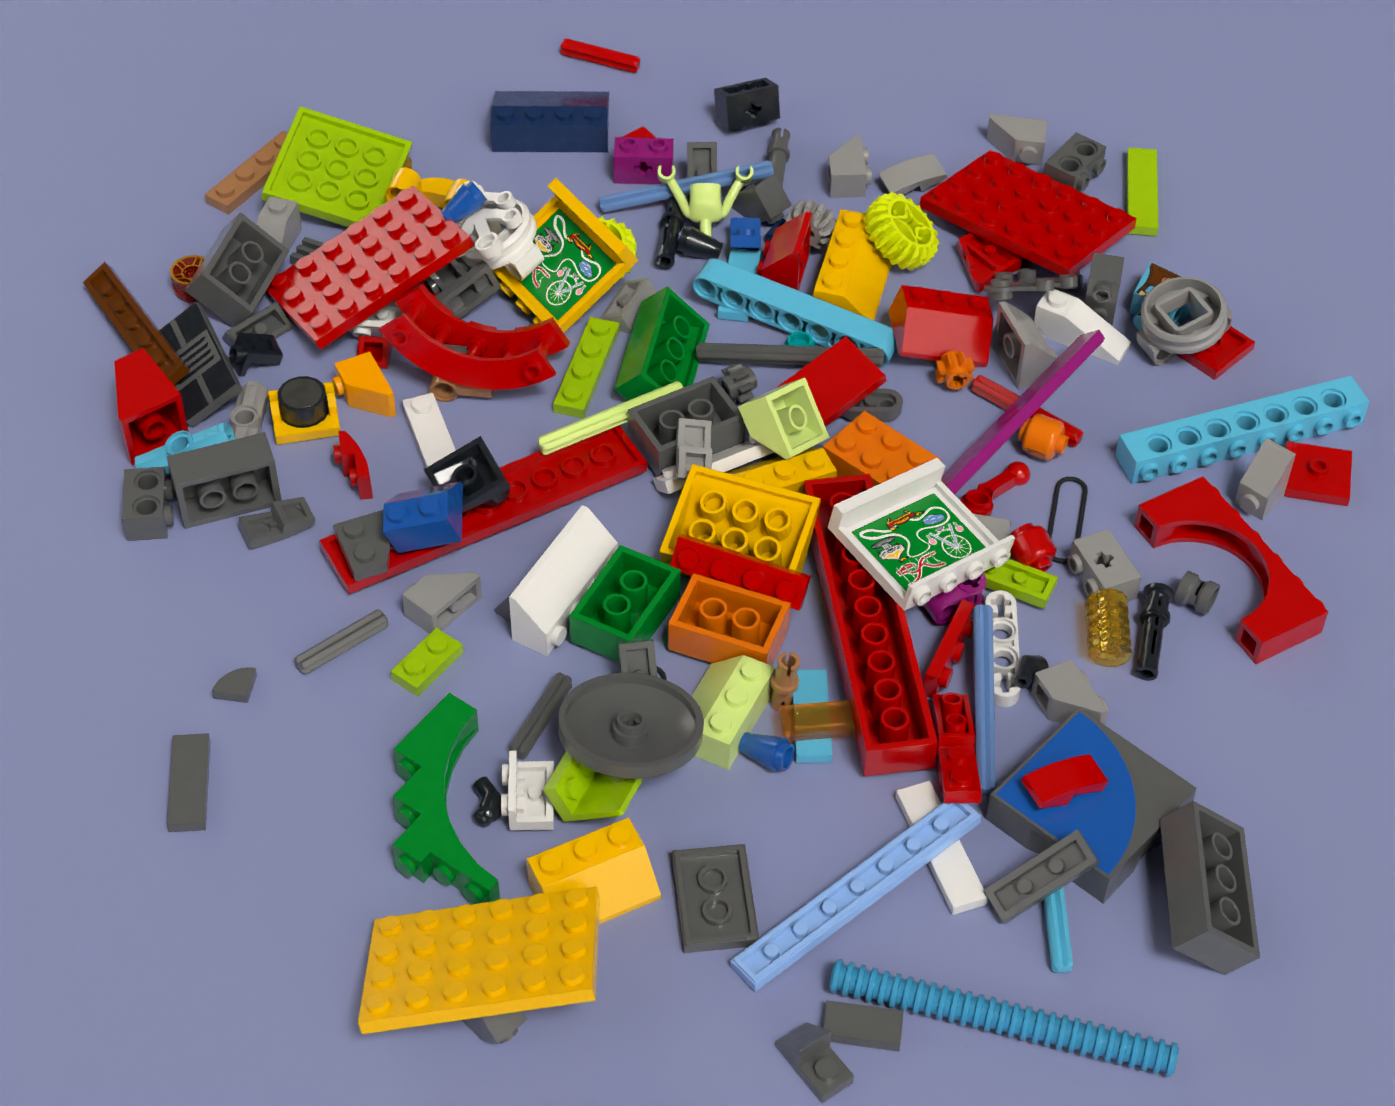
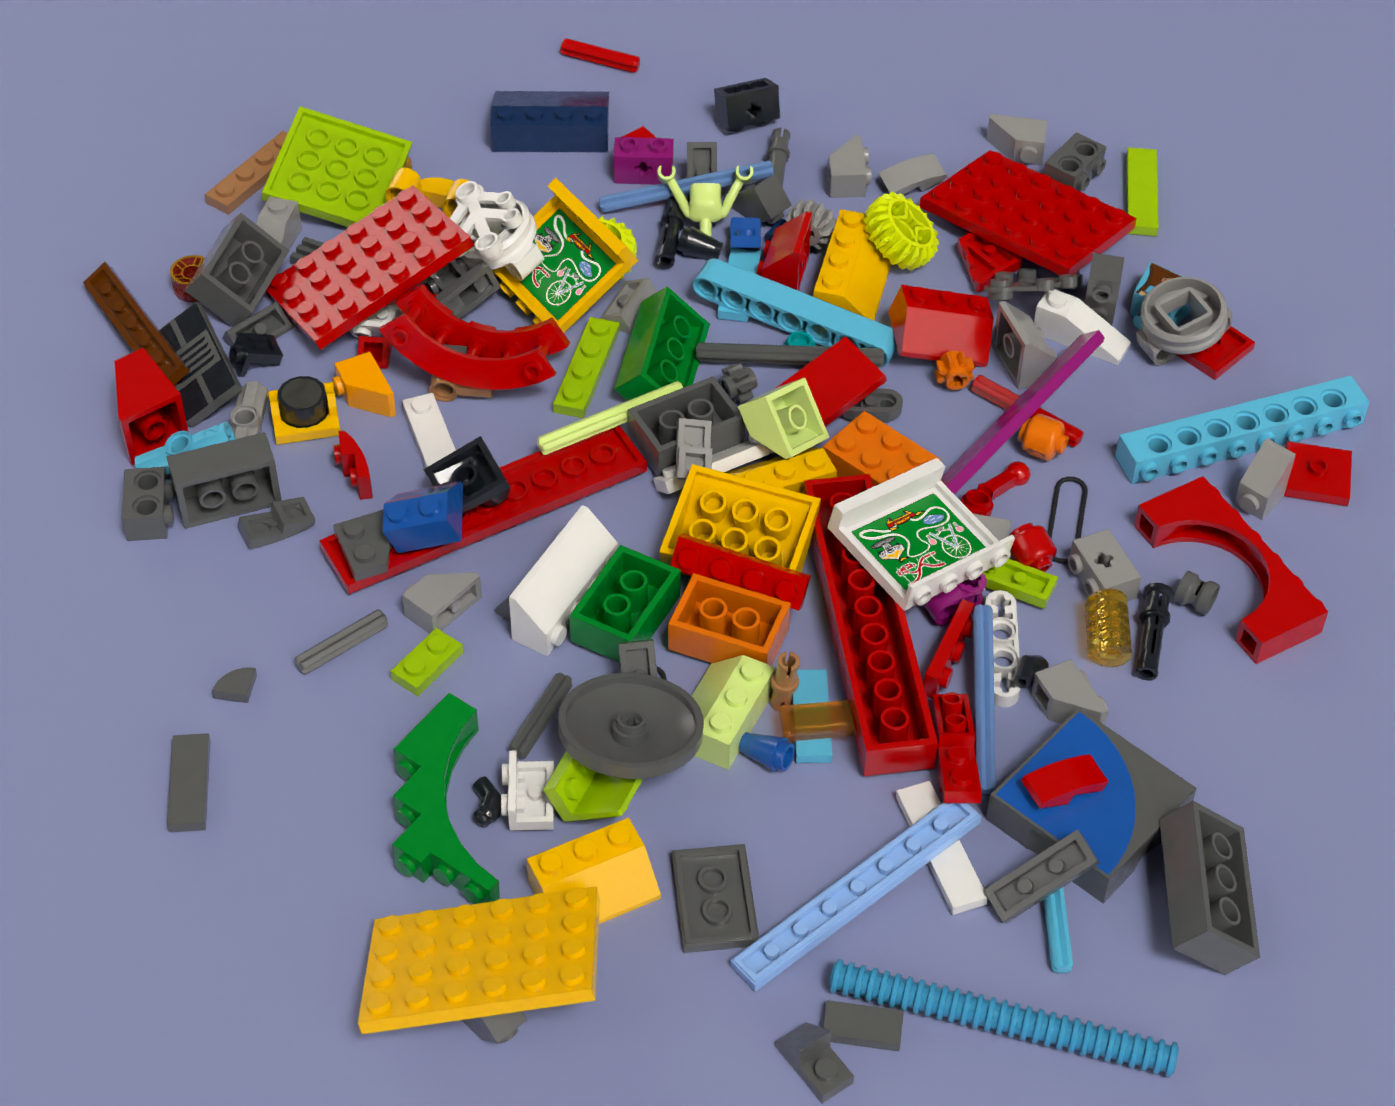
(464, 202): blue cone -> none

